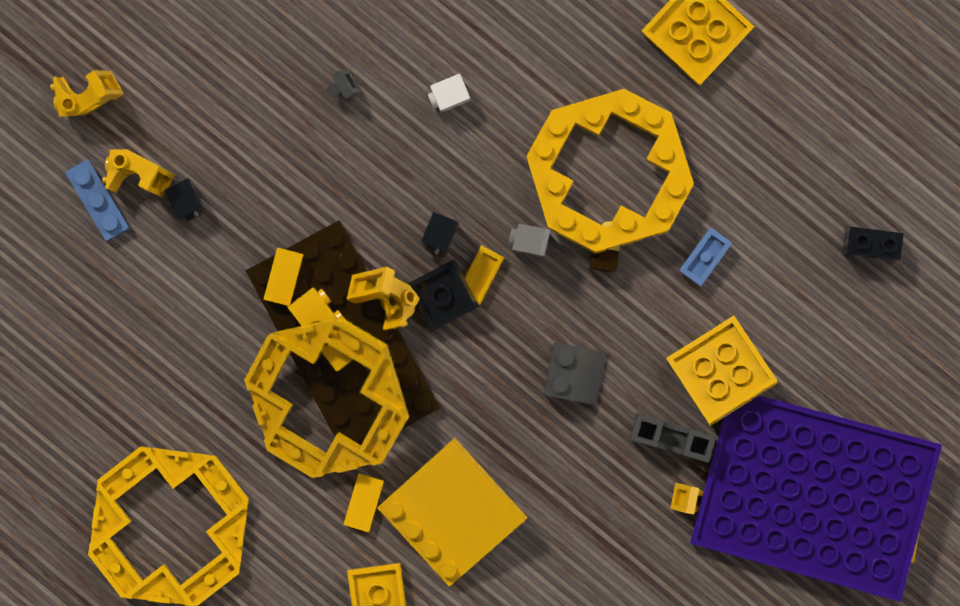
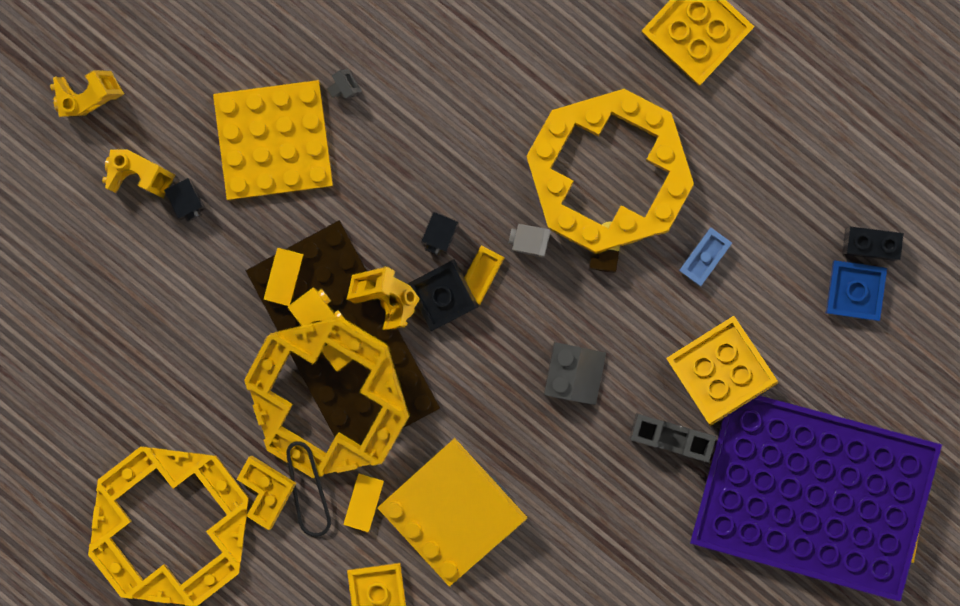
(97, 200): medium blue plate -> none
(272, 489): none -> yellow plate
(273, 140): none -> yellow plate
(318, 485): none -> black piece
(448, 93): white brick -> none
(685, 498): yellow tile -> none
(856, 290): none -> blue plate

